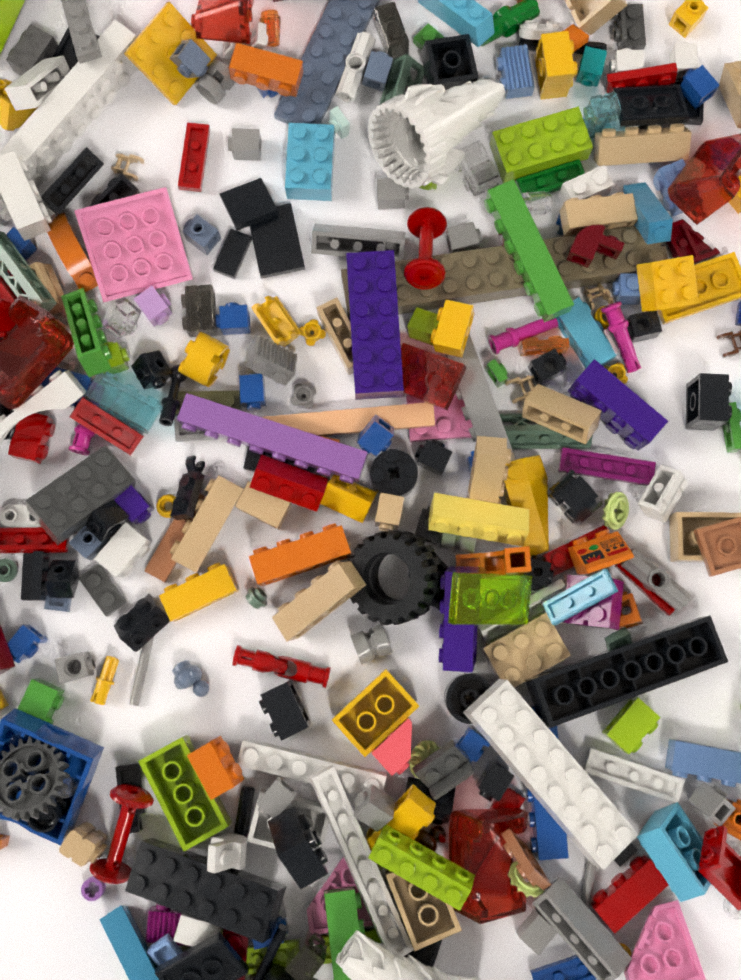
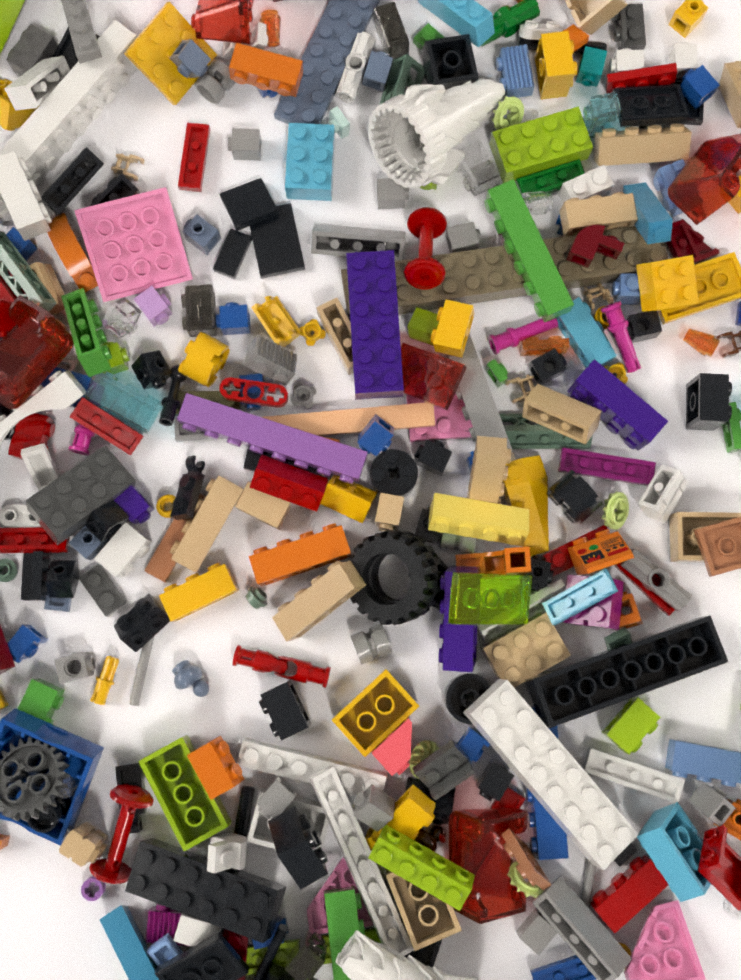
(40, 465): none -> white tile
(272, 389): none -> red beam
(514, 117): none -> yellowish green gear
(701, 342): none -> clear orange cone

